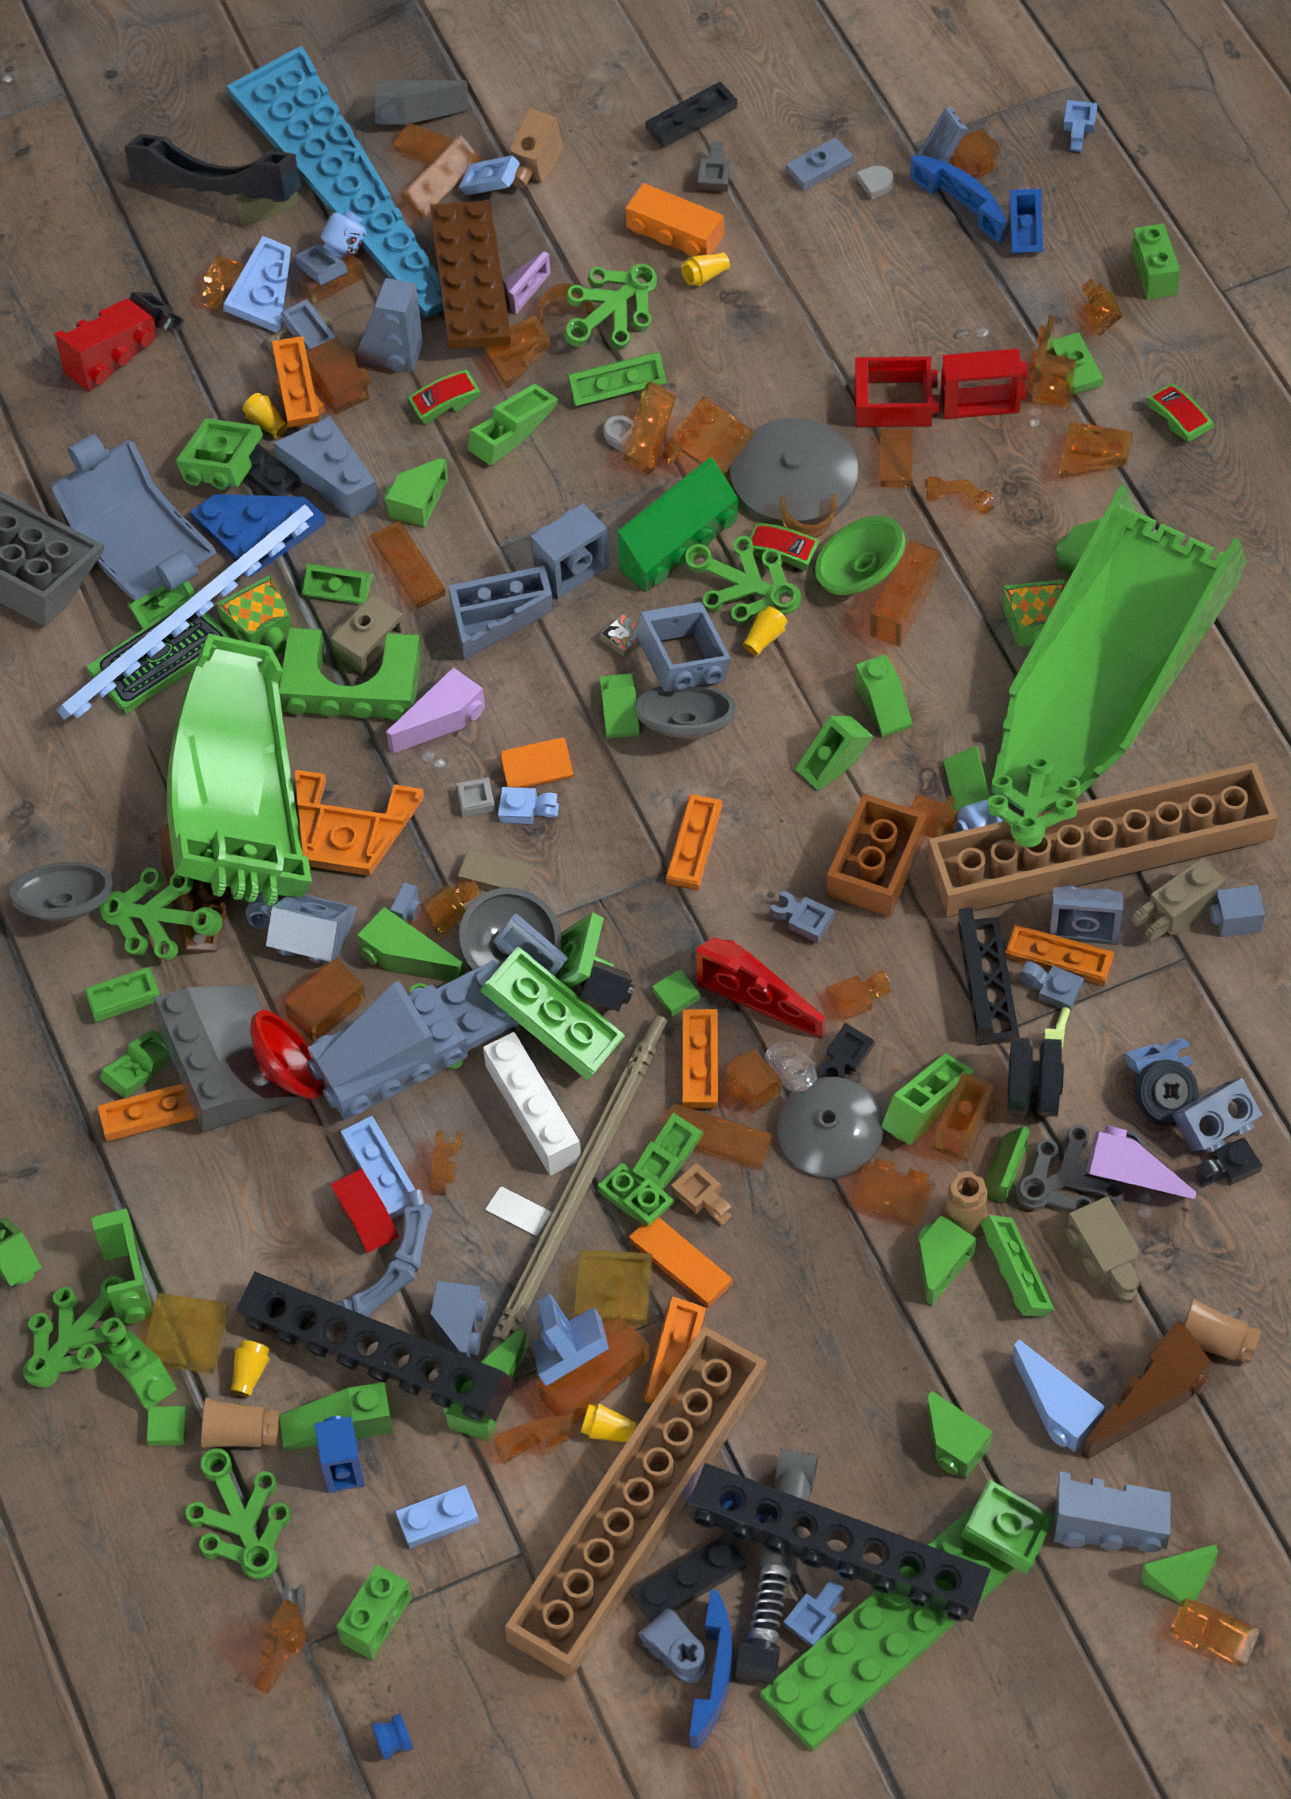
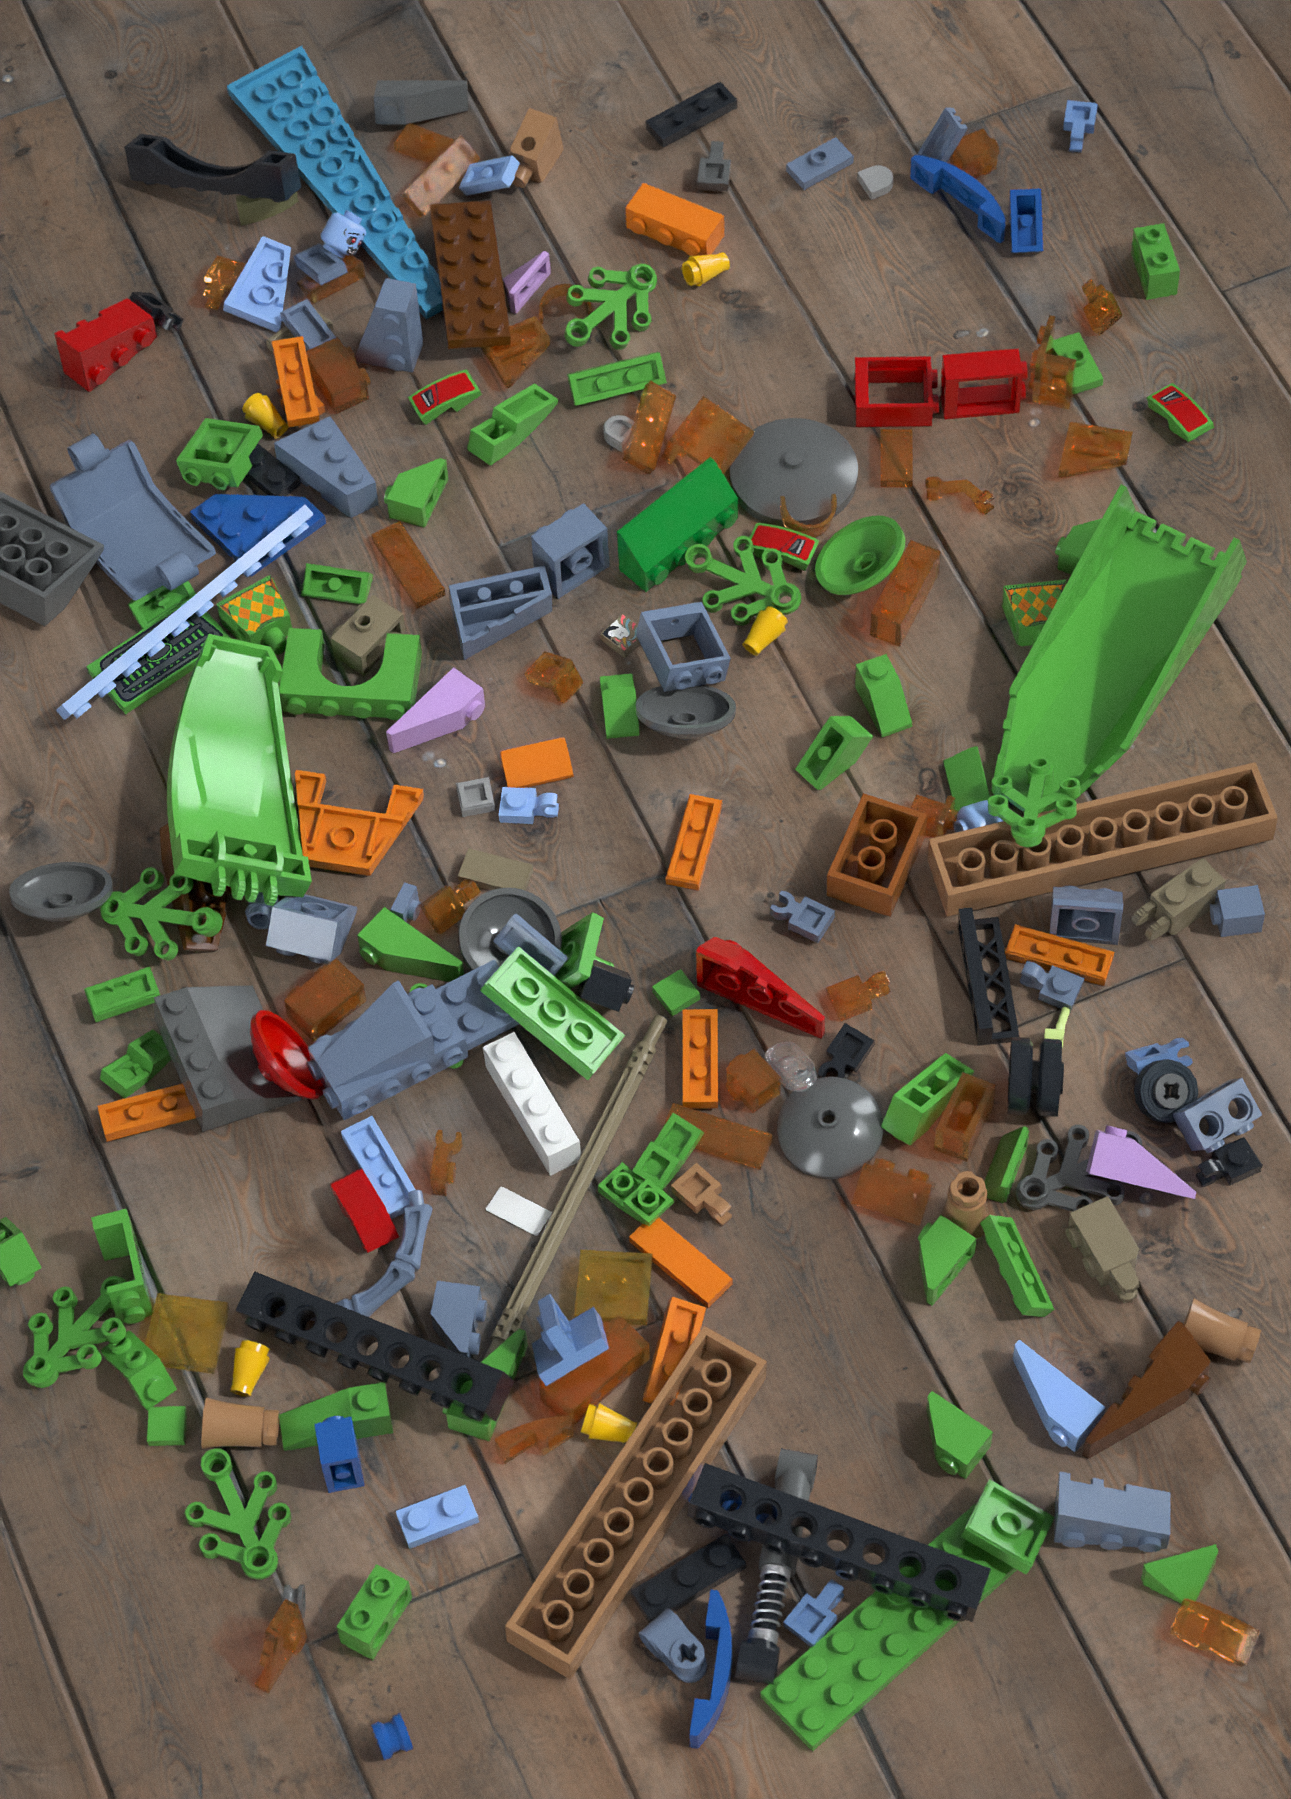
(555, 674): none -> clear orange bracket

